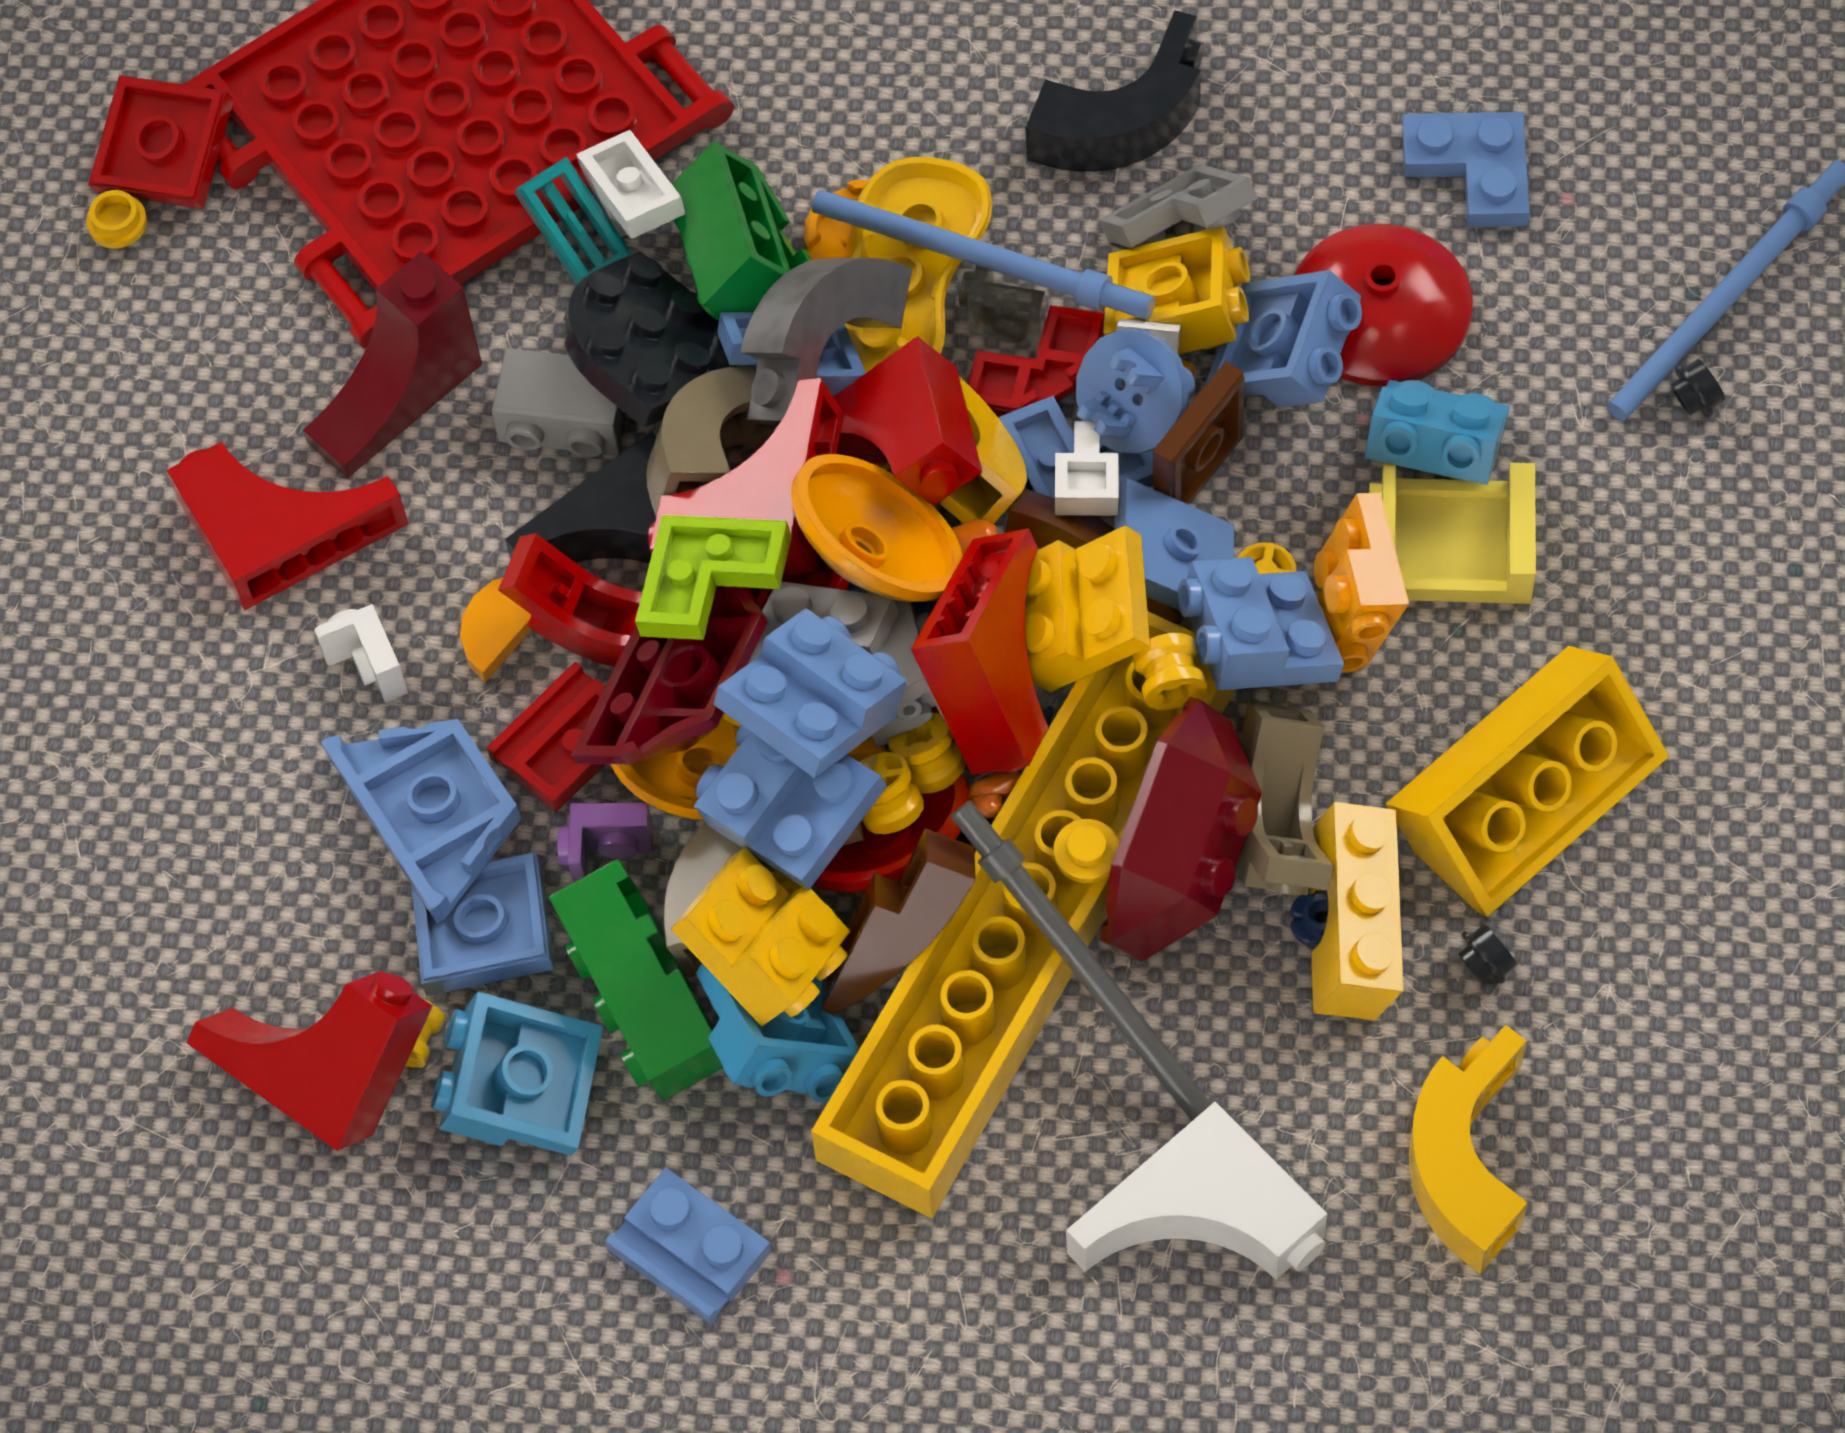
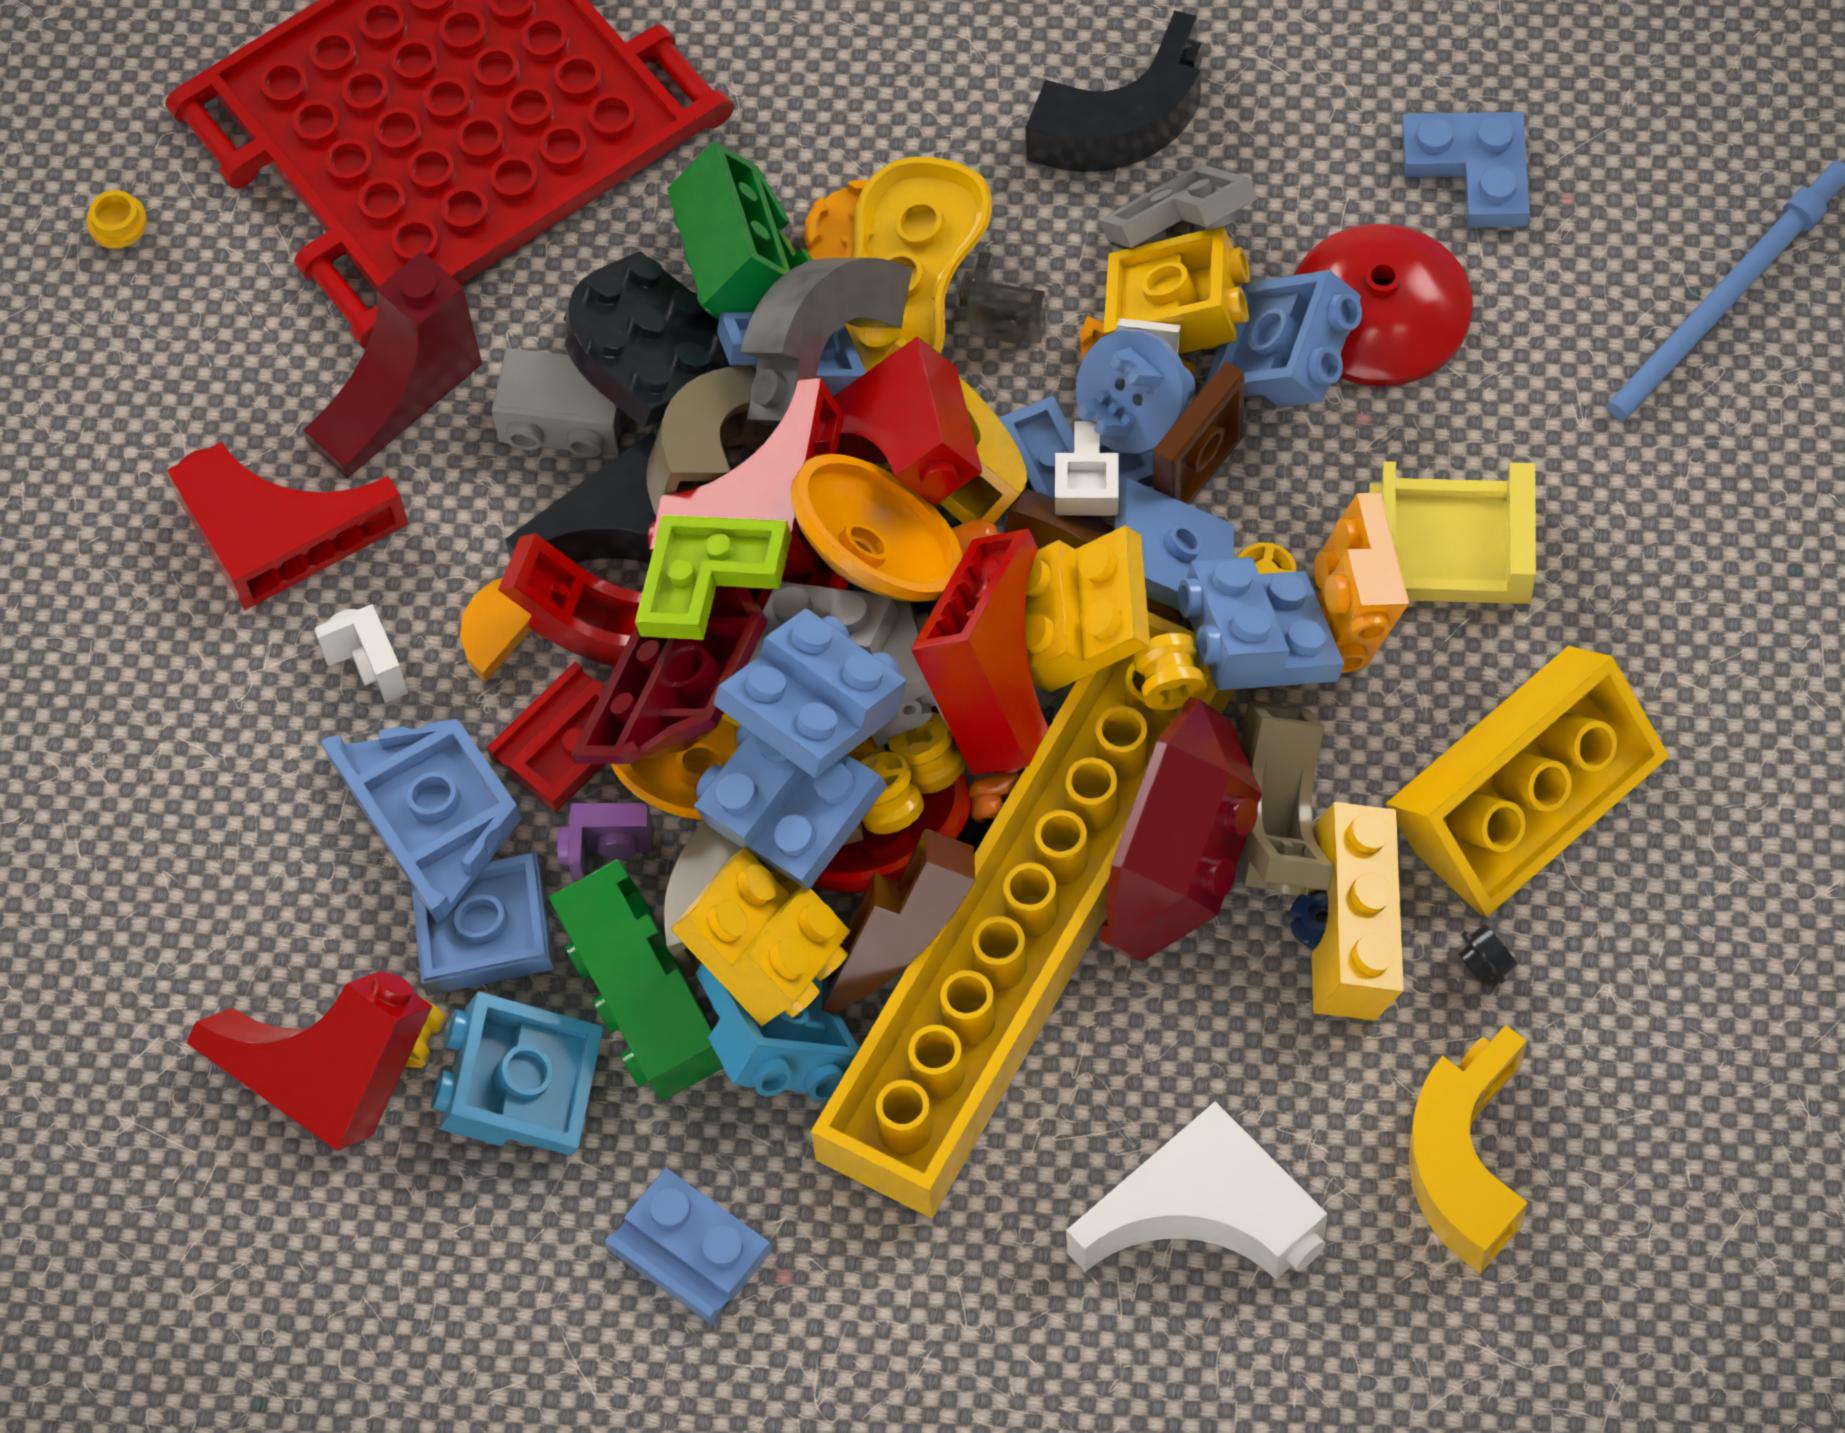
(161, 141): red tile -> none
(552, 233): teal tile -> none
(629, 185): white slope -> none
(1003, 862): dark grey bar -> none
(1016, 381): red tile -> none
(1085, 850): yellow plate -> none
(1089, 288): medium blue bar -> none
(1436, 431): dark azure plate -> none
(1697, 388): black plate -> none

